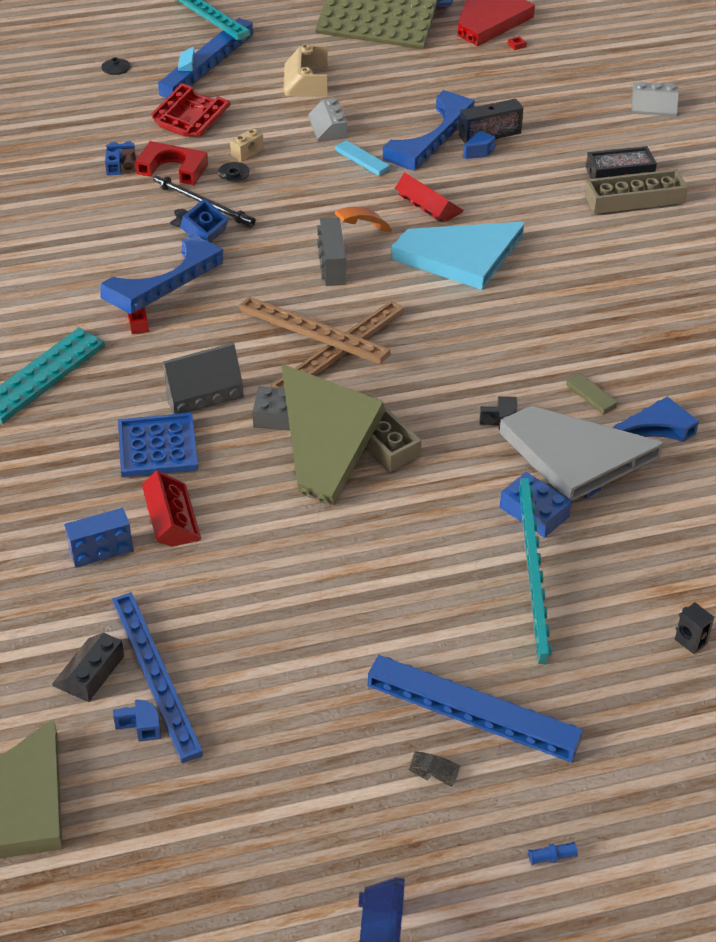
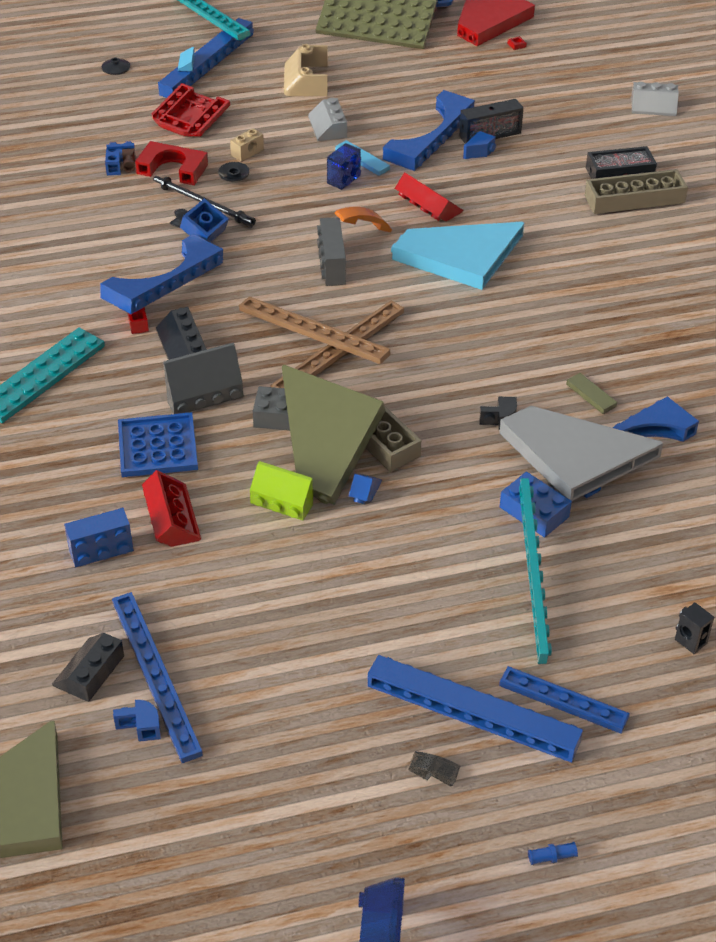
(179, 334): none -> black slope
(282, 491): none -> lime slope
(343, 166): none -> clear blue brick
(364, 488): none -> blue slope
(564, 699): none -> blue tile

